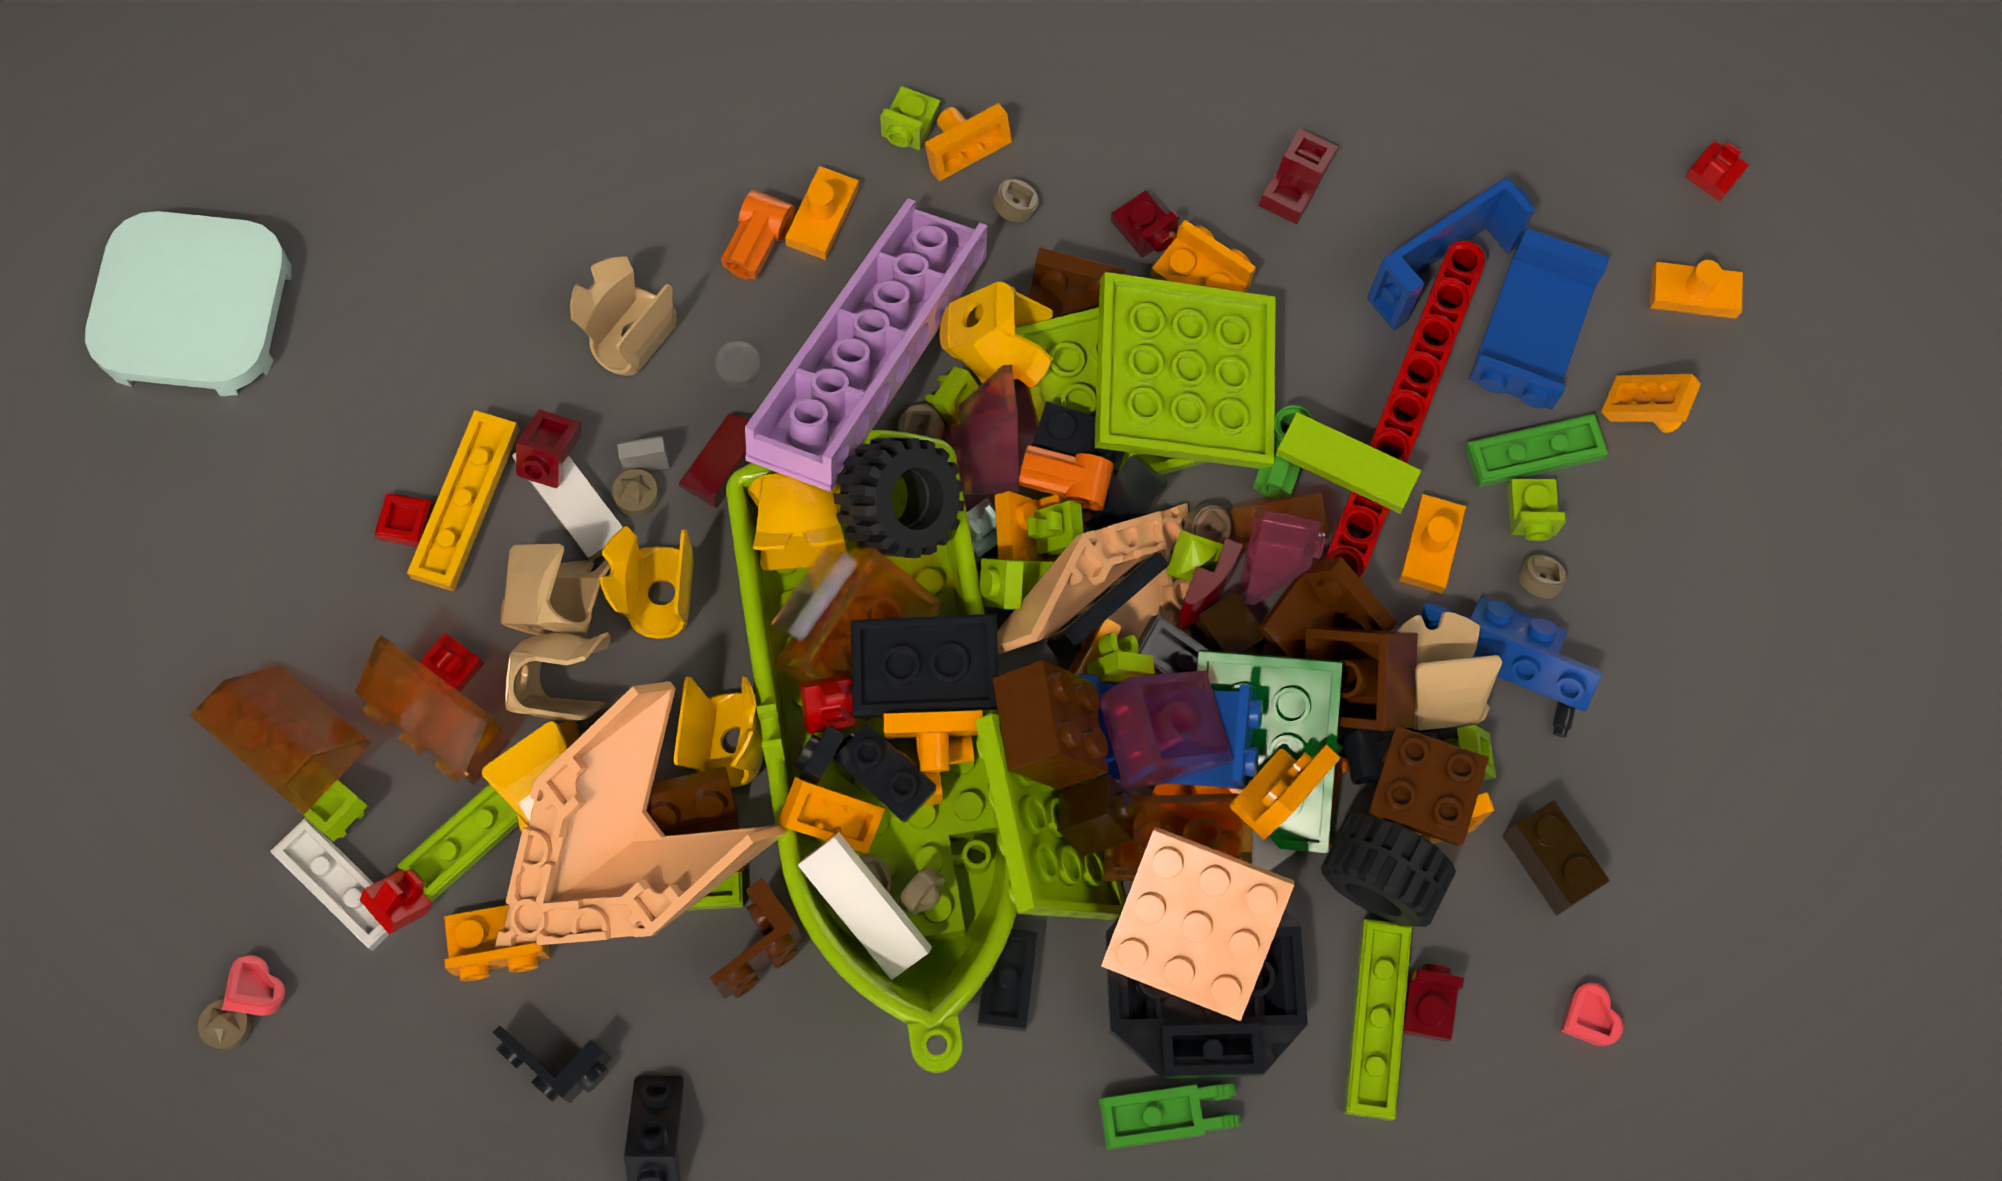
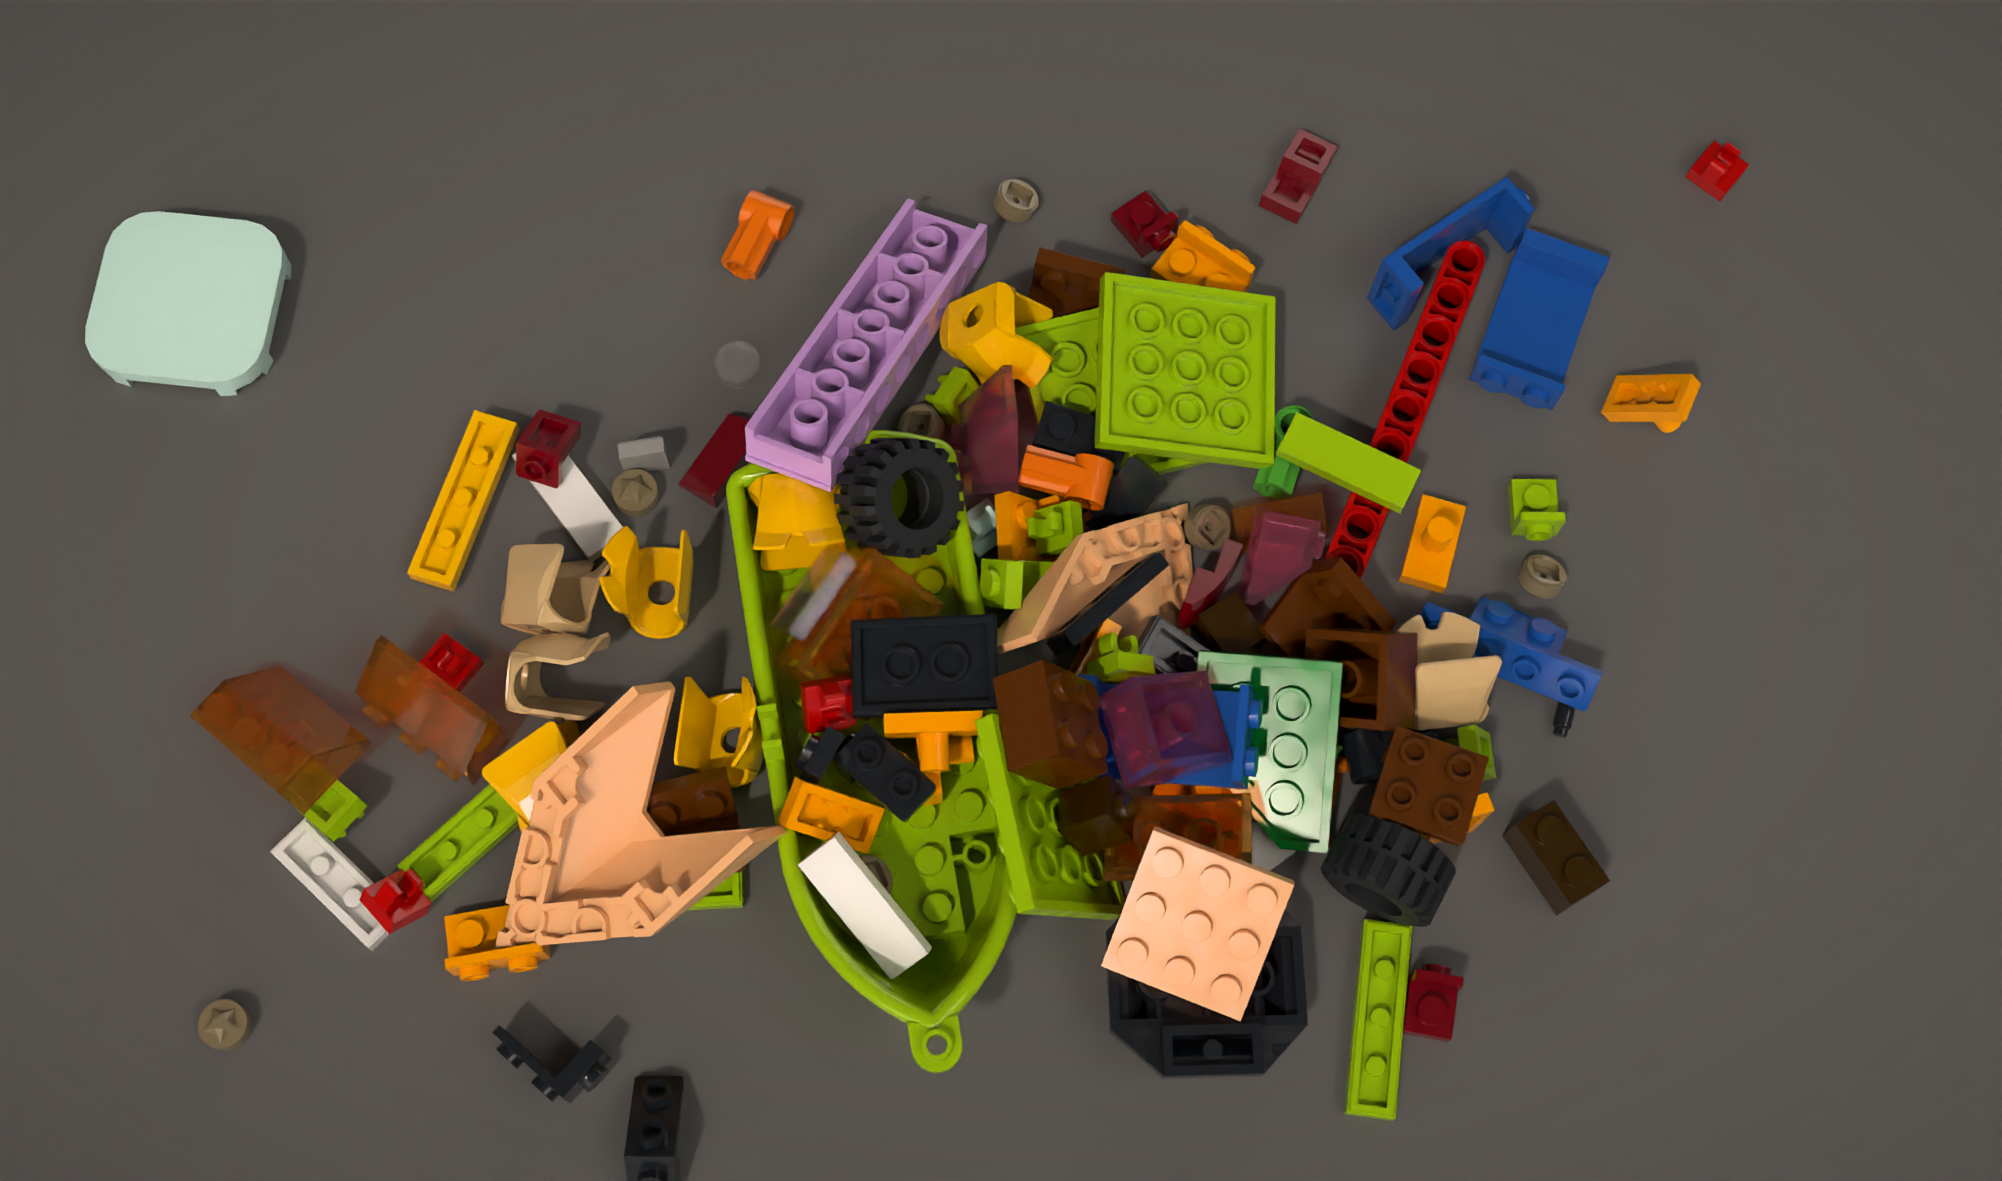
(252, 988): coral tile -> none
(403, 519): red tile -> none
(612, 307): tan piece -> none
(775, 948): reddish brown bracket -> none
(822, 213): light orange tile -> none
(909, 118): lime bracket -> none
(922, 892): dark tan tile -> none
(966, 140): light orange tile -> none
(1008, 986): black plate -> none
(1163, 1115): bright green hinge -> none
(1190, 552): lime tile -> none
(1281, 788): light orange bracket -> none
(1536, 450): bright green tile -> none
(1591, 1017): coral tile -> none
(1696, 289): light orange tile -> none

